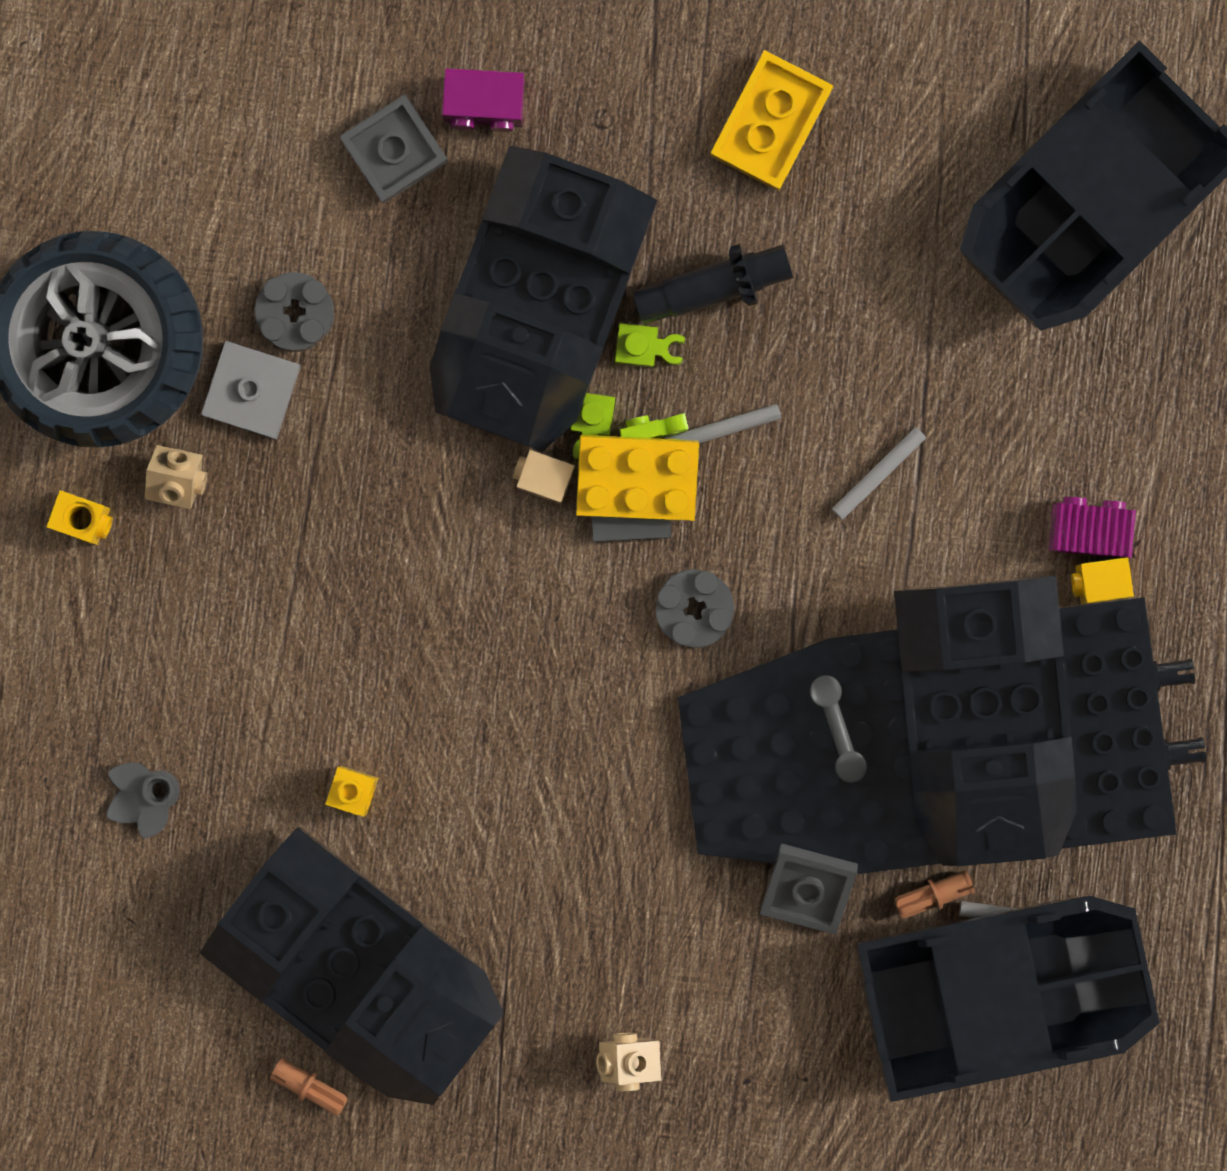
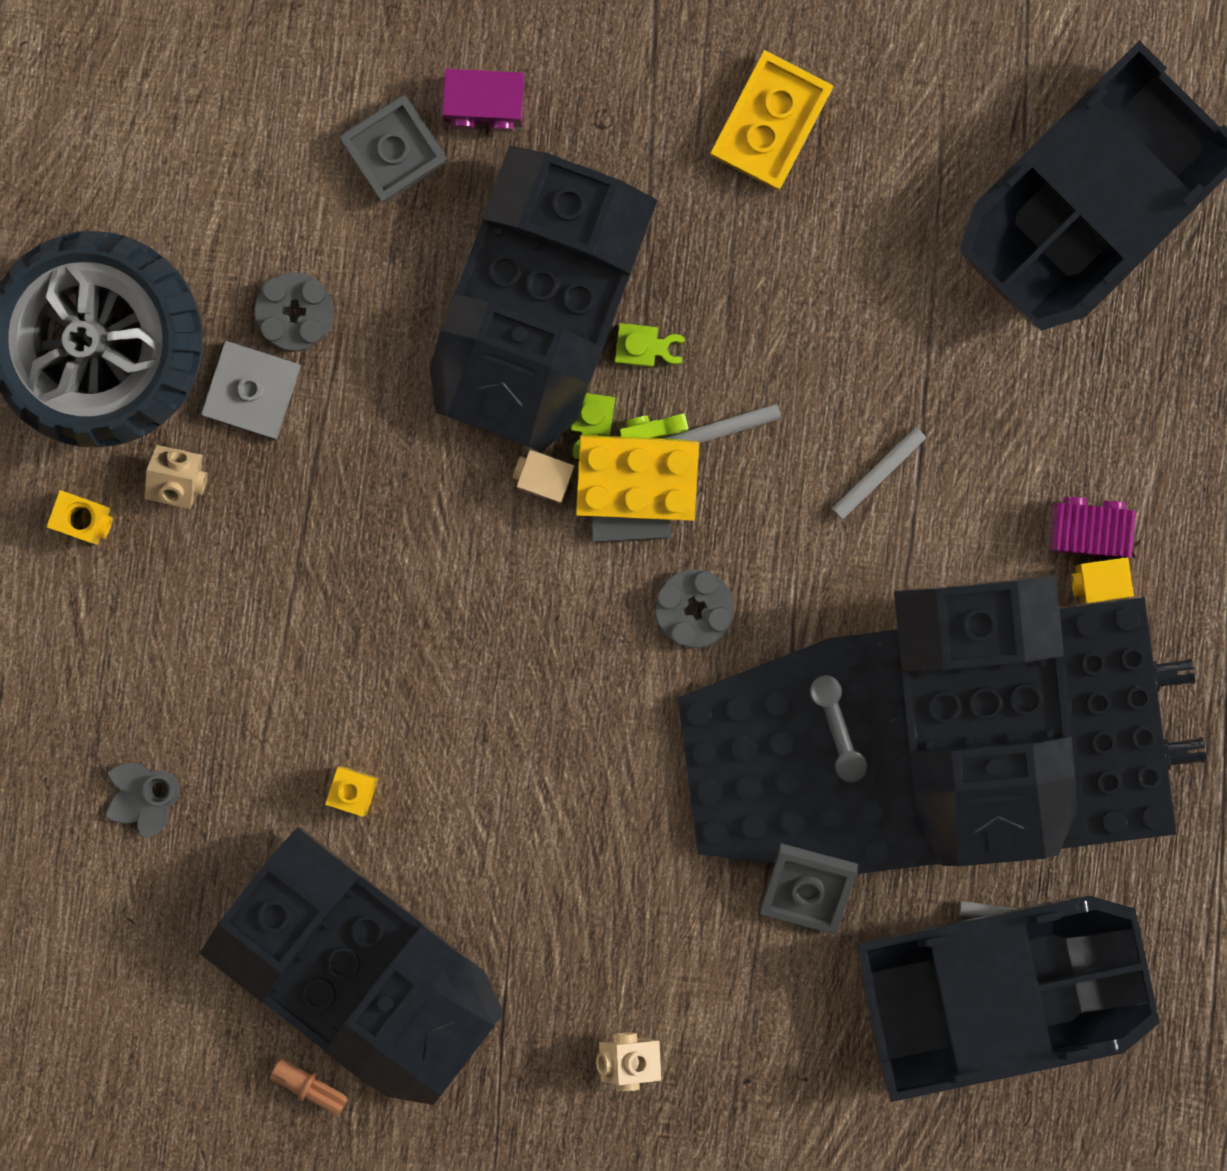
(713, 284): black gear -> none
(934, 894): nougat axle -> none

